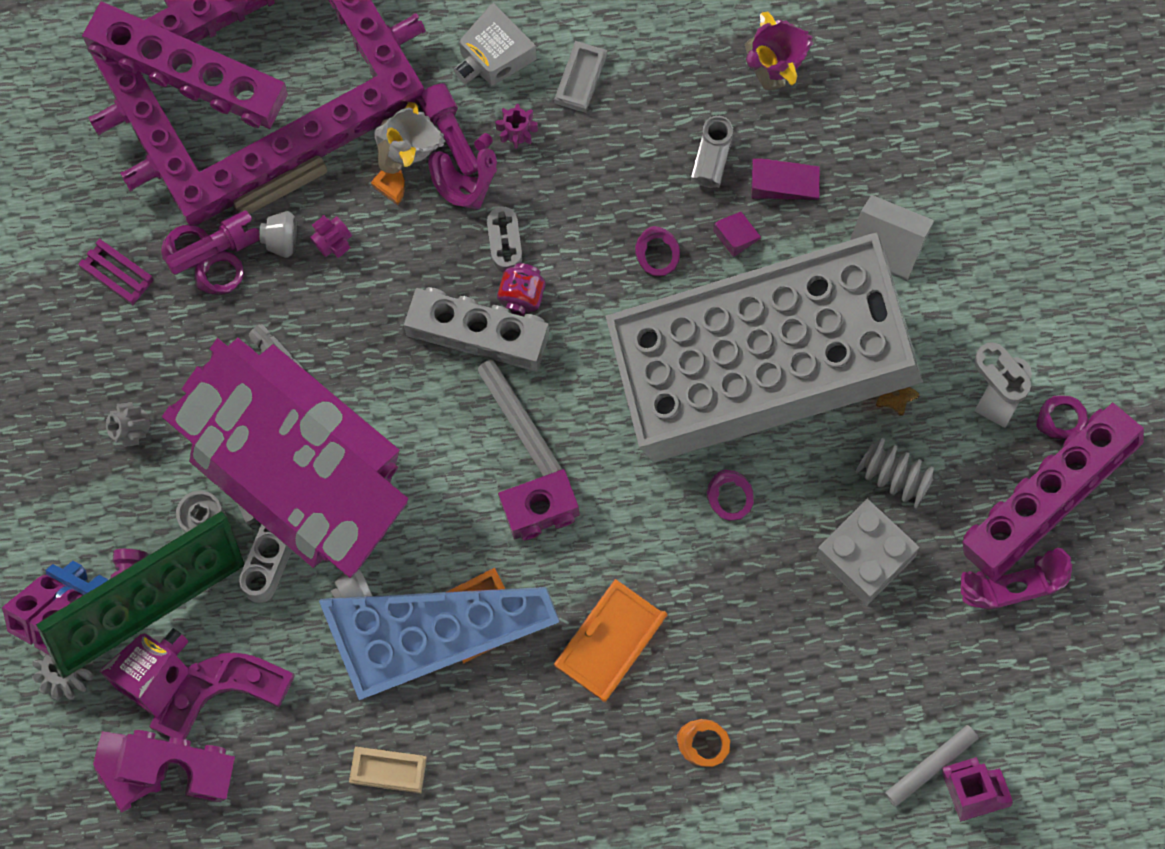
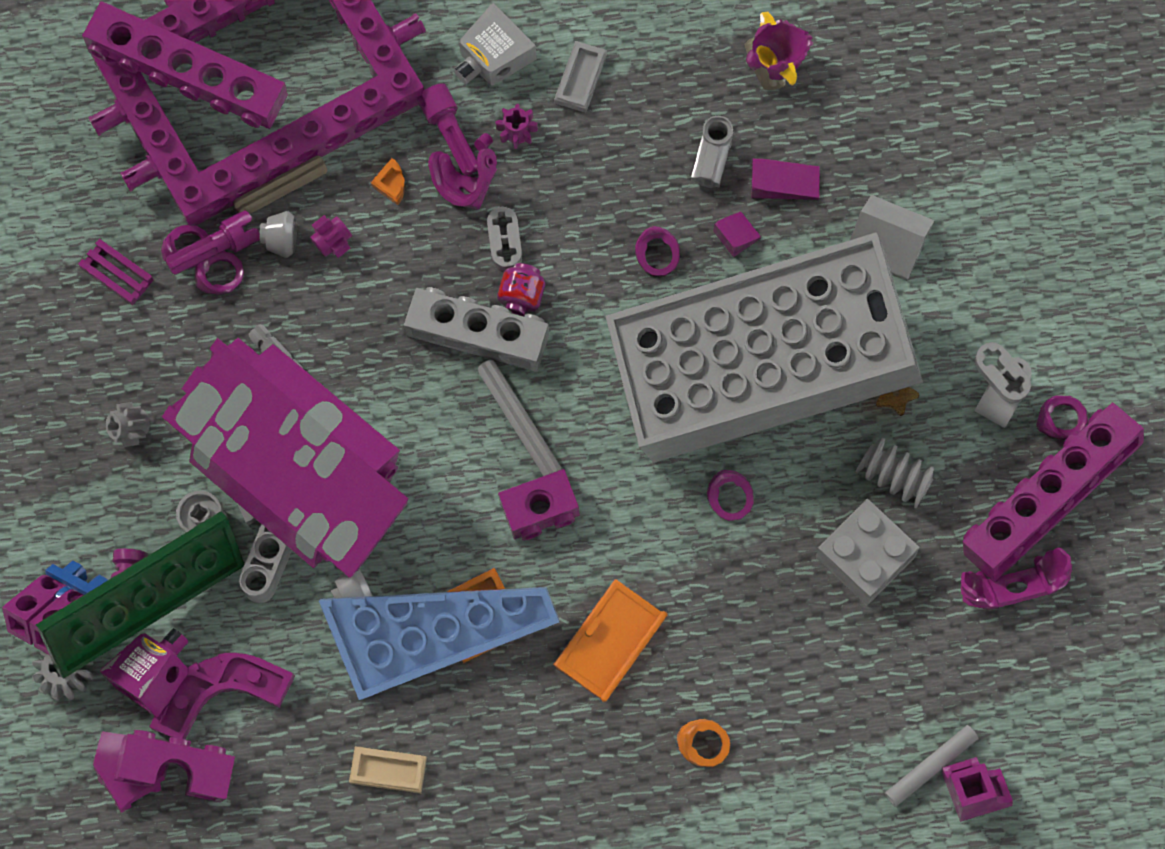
(406, 139): light grey hair -> none

